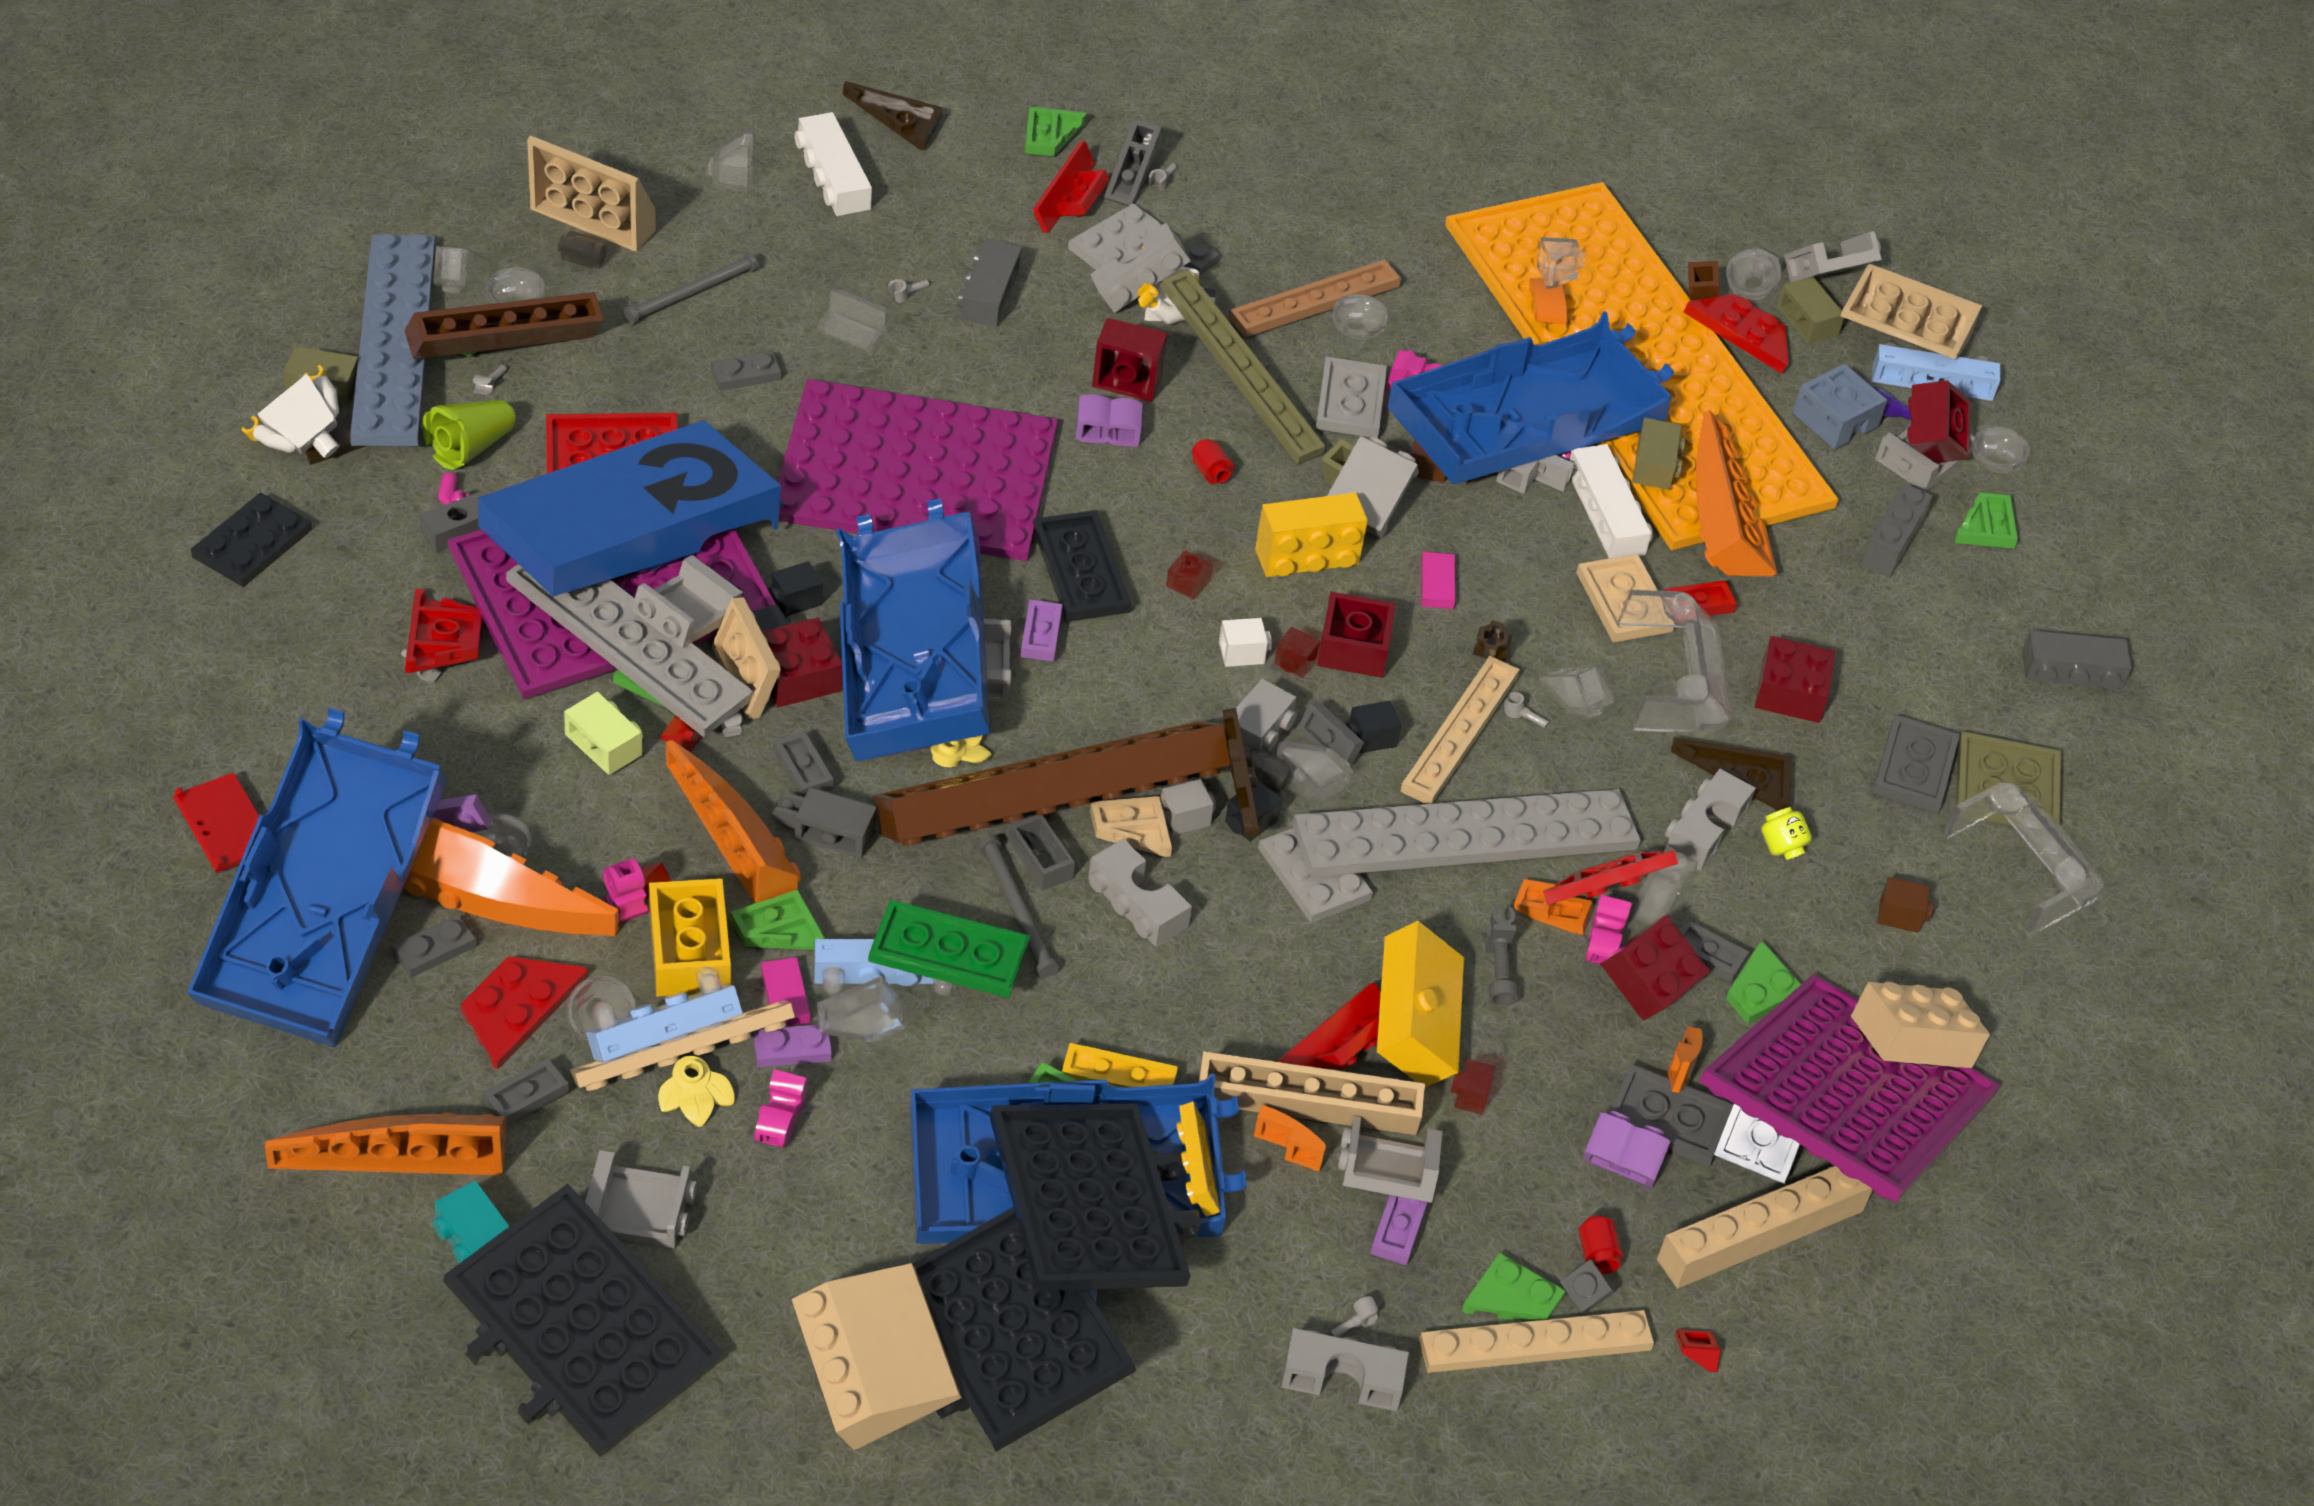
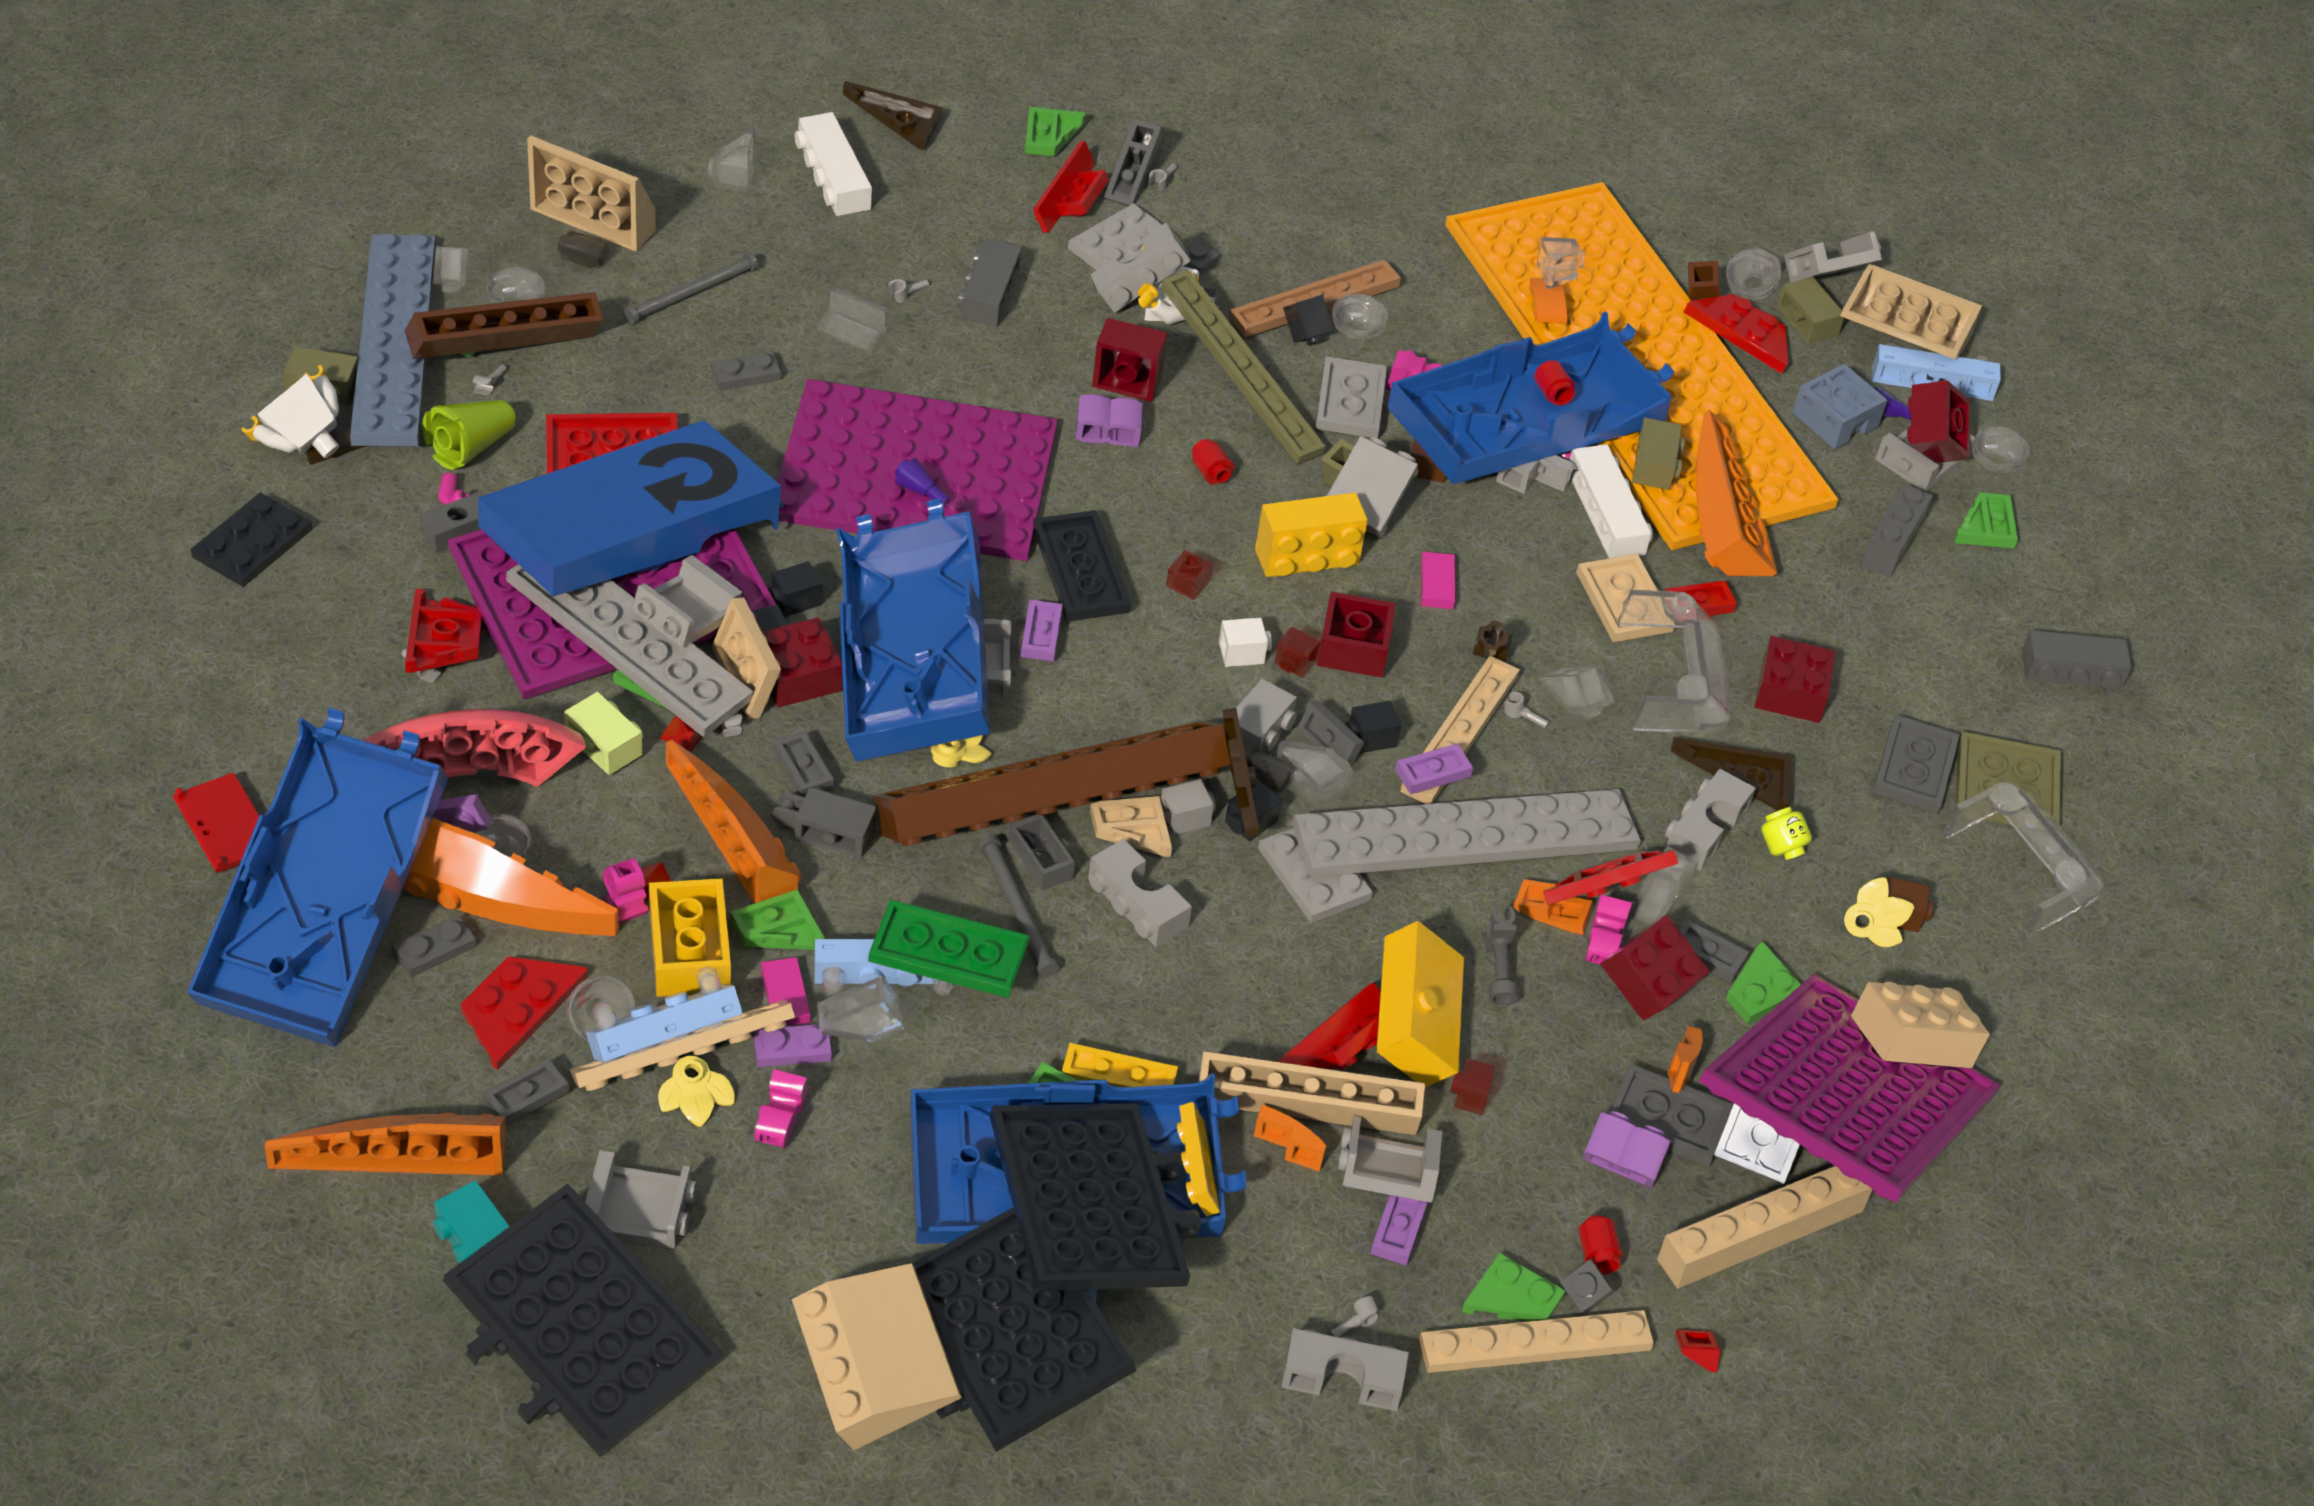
(489, 739): none -> coral brick
(915, 478): none -> dark purple cone
(1308, 320): none -> black brick
(1433, 768): none -> medium lavender plate
(1555, 382): none -> red brick
(1883, 913): none -> light yellow plate

